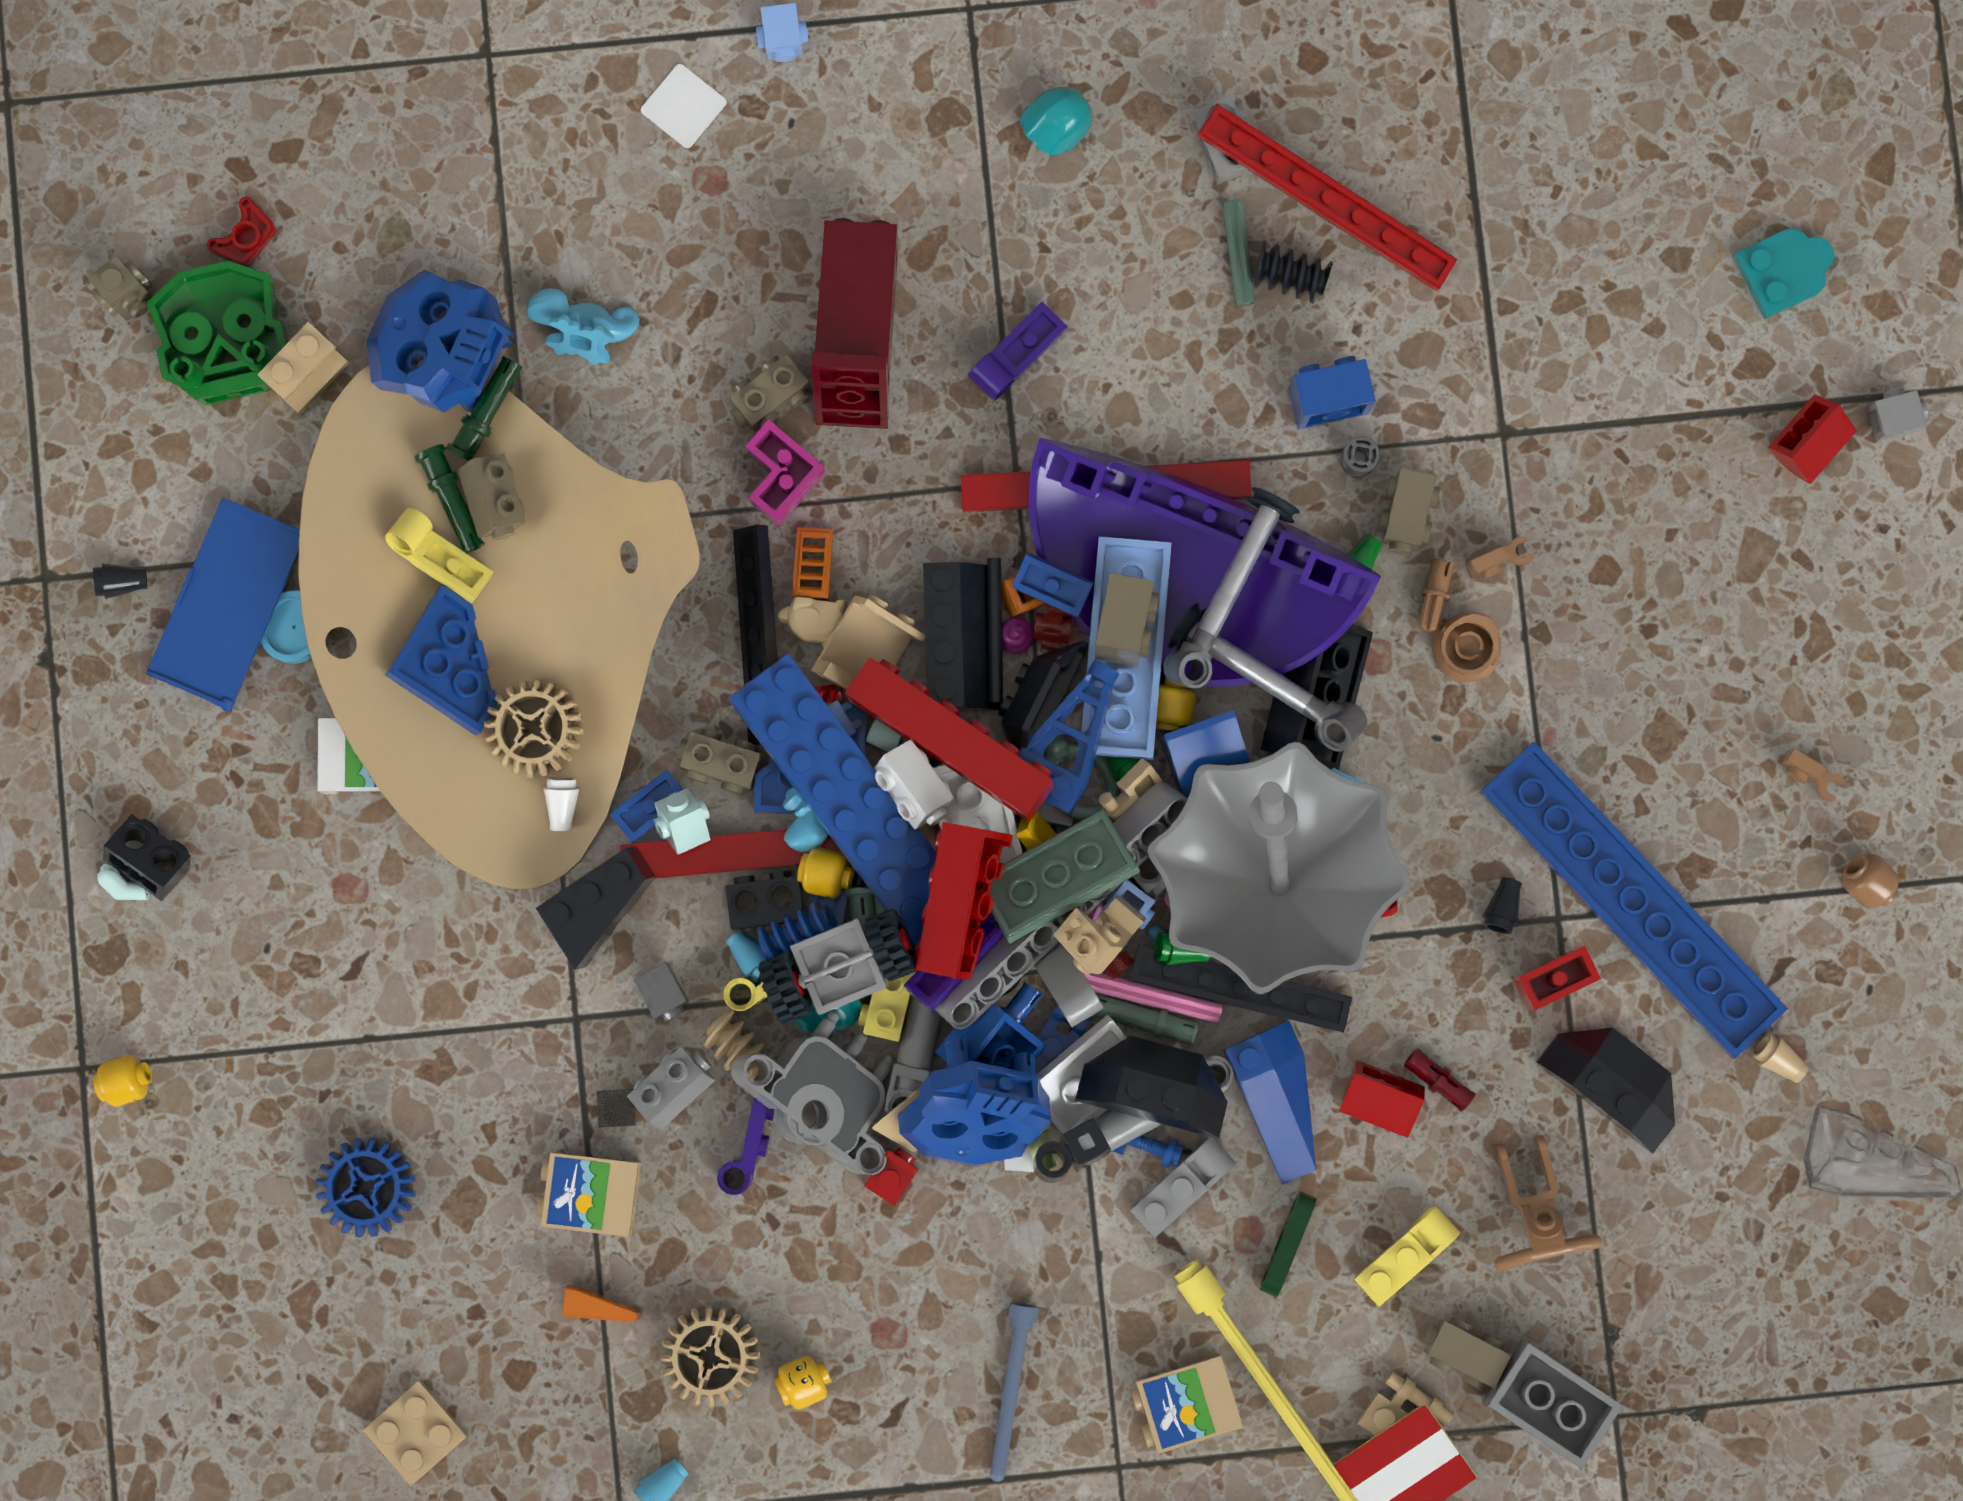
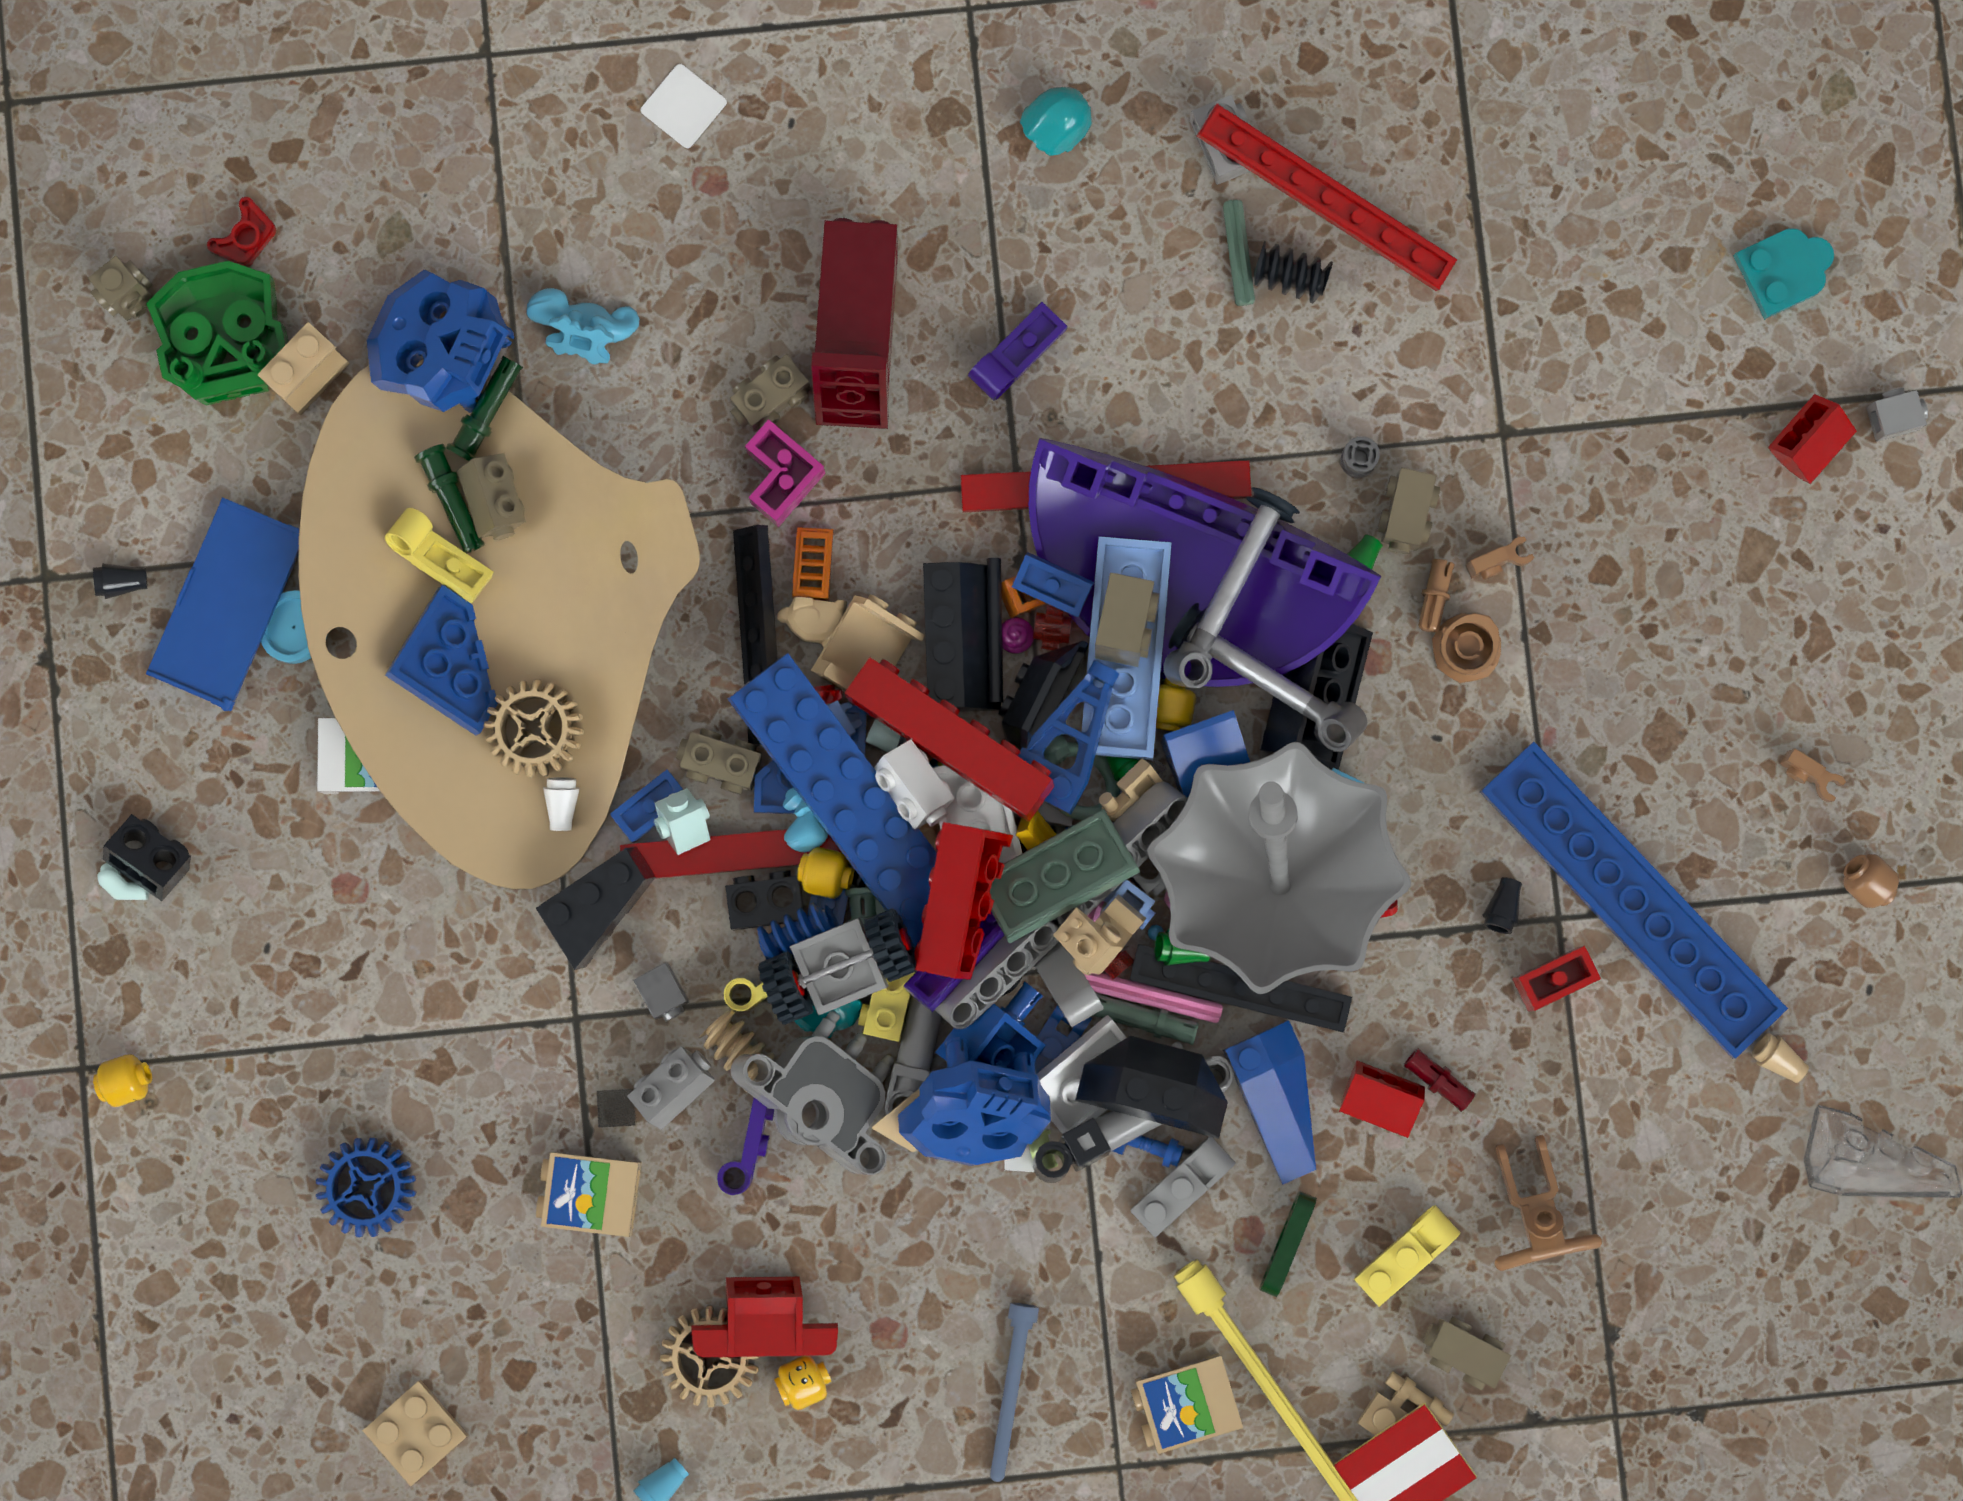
(586, 1304): orange slope -> none
(747, 955): medium azure cone -> none
(764, 1321): none -> red plate
(781, 32): light blue brick -> none
(894, 1177): red bracket -> none
(1331, 392): blue brick -> none
(1552, 1404): light grey brick -> none
(1615, 1081): black wedge -> none

